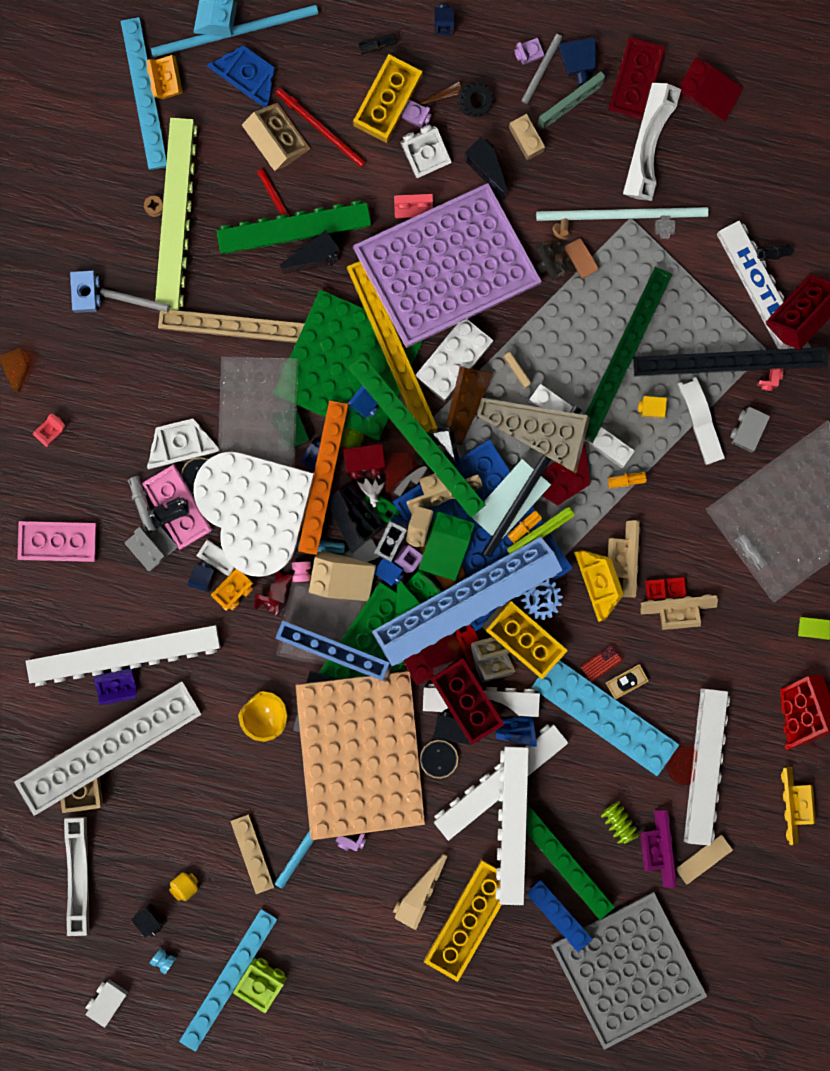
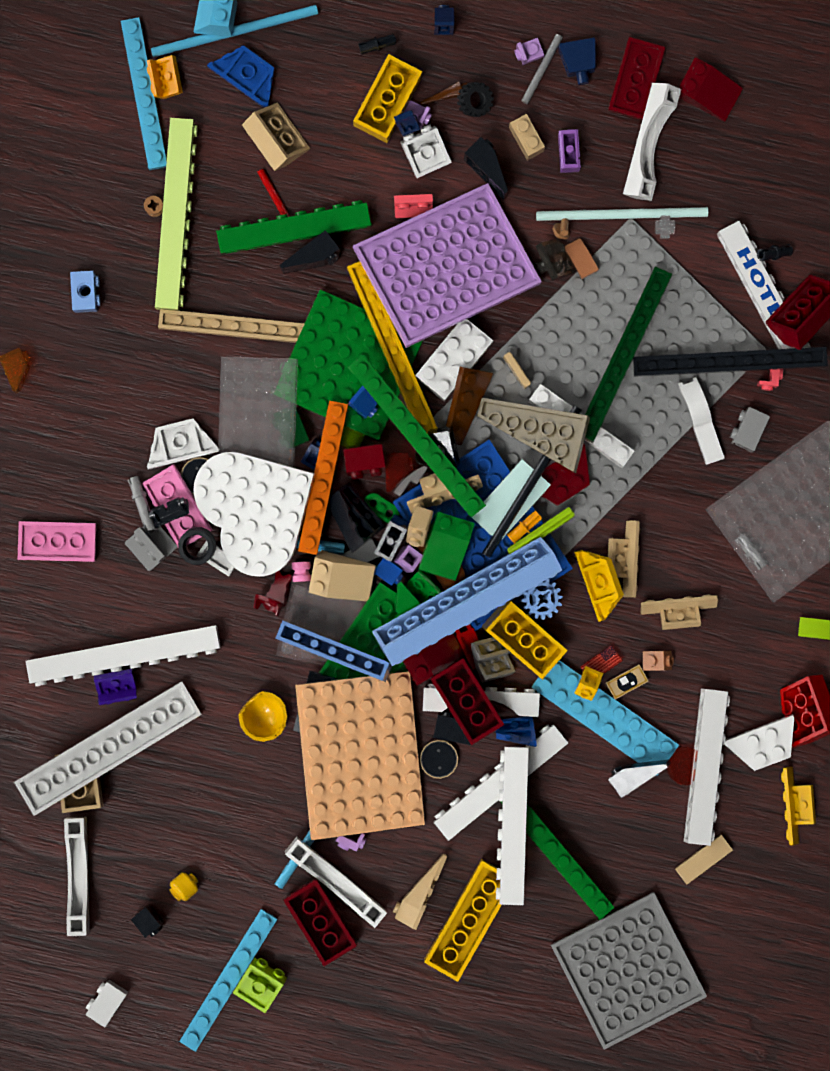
(49, 430): coral bracket -> none
(135, 300): light grey bar -> none
(162, 960): medium azure wheel -> none
(187, 556): none -> black tyre
(201, 577): dark blue slope -> none
(232, 590): light orange bracket -> none
(252, 854): tan plate -> none
(293, 103): red bar -> none
(320, 922): none -> dark red brick
(336, 881): none -> white arch
(372, 490): white piece -> none
(407, 122): none -> dark blue bracket
(559, 916): blue arch -> none
(569, 151): none -> medium lavender brick
(571, 101): sand green tile -> none
(588, 683): none -> yellow bracket
(619, 823): lime piece -> none
(626, 480): light orange axle -> none
(633, 775): none -> slope
(652, 407): yellow brick -> none
(657, 660): none -> nougat bracket
(658, 849): magenta bracket -> none
(666, 588): red slope -> none
(764, 744): none -> white wing

